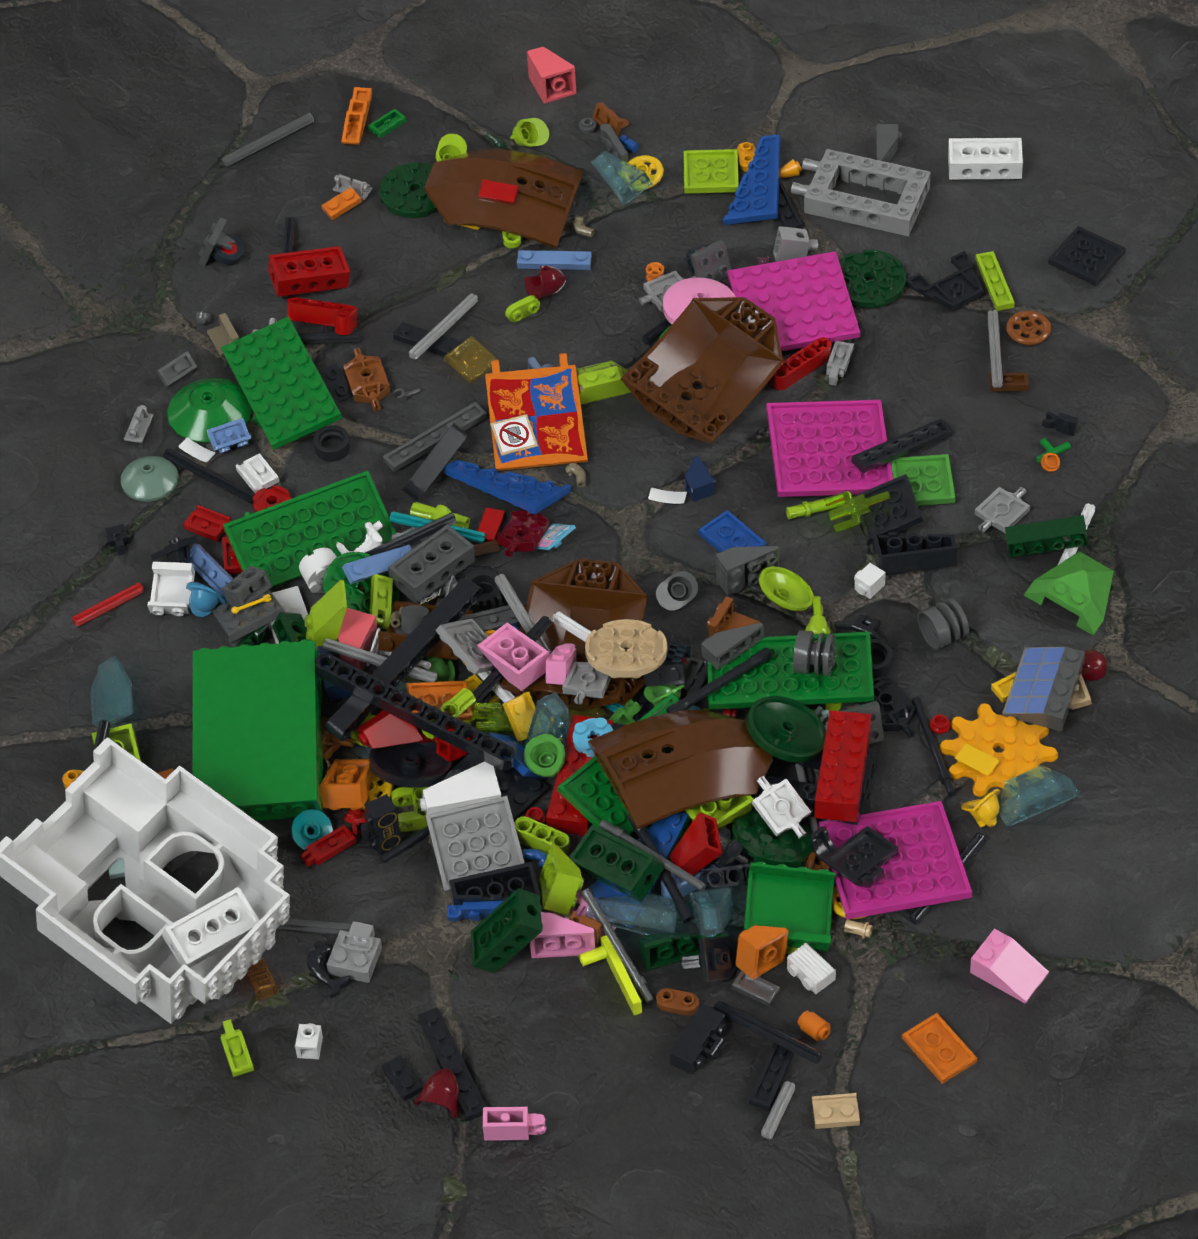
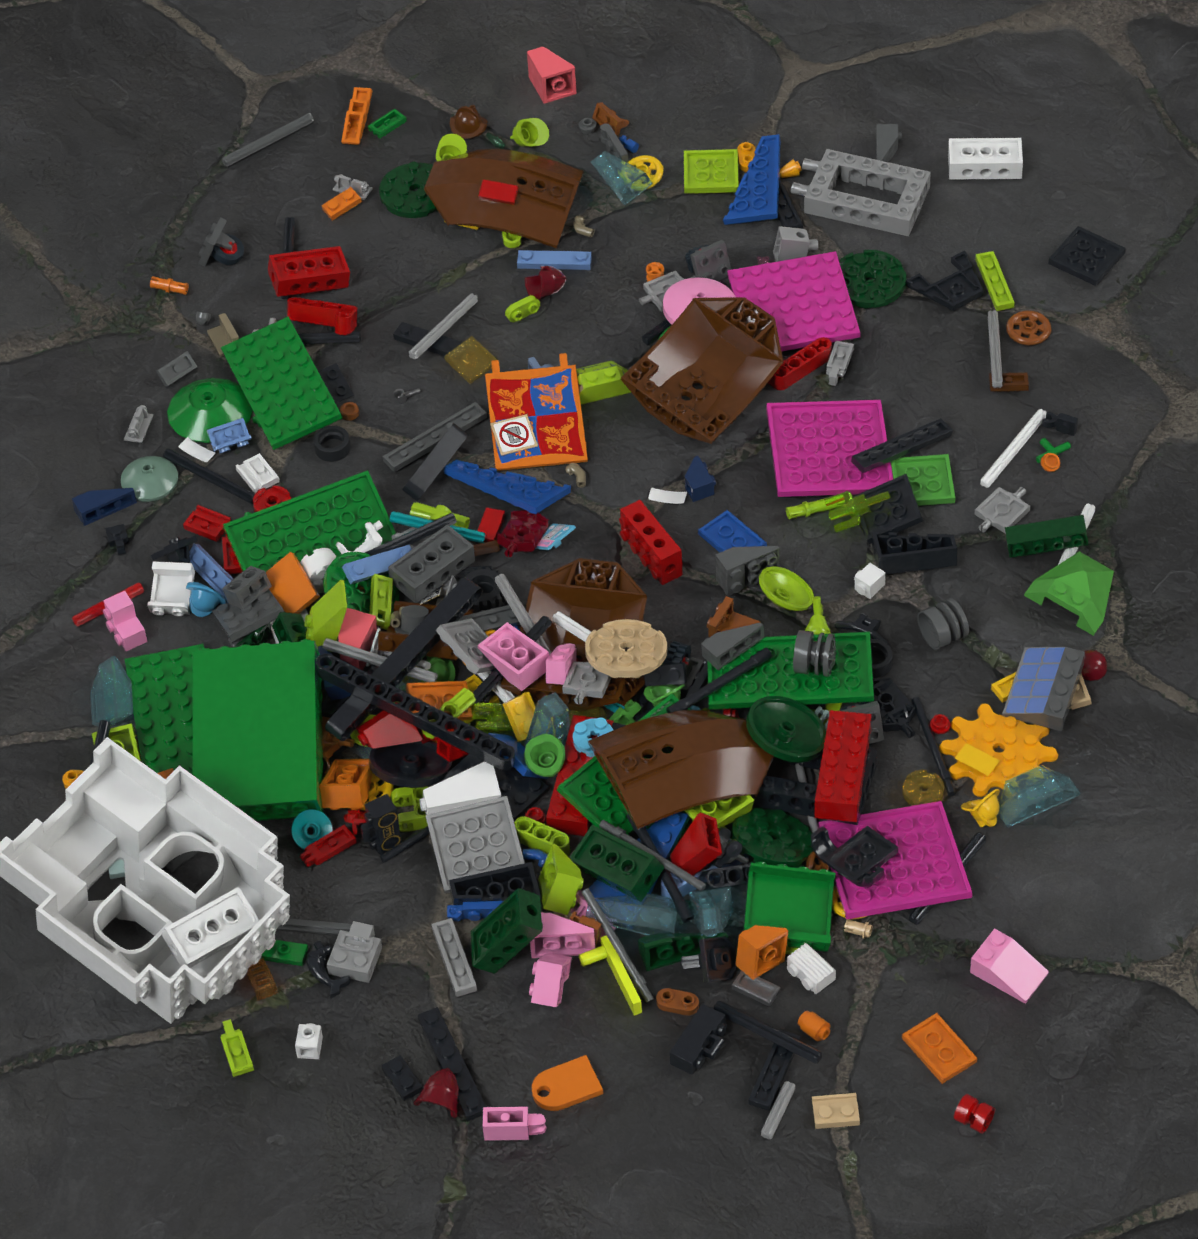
(101, 503): none -> dark blue slope
(123, 621): none -> bright pink brick
(164, 707): none -> green plate
(169, 285): none -> orange pin
(266, 598): yellow hinge -> none
(286, 953): none -> green plate
(291, 585): none -> orange tile
(349, 411): none -> dark orange tile
(369, 388): dark orange plate -> none
(454, 957): none -> light grey gear
(468, 122): none -> reddish brown helmet
(550, 975): none -> bright pink brick
(566, 1084): none -> orange tile
(650, 542): none -> red brick
(676, 590): dark grey piece -> none
(781, 807): white plate -> none
(917, 779): none -> clear yellow plate
(973, 1113): none -> red wheel
(1013, 448): none -> white axle

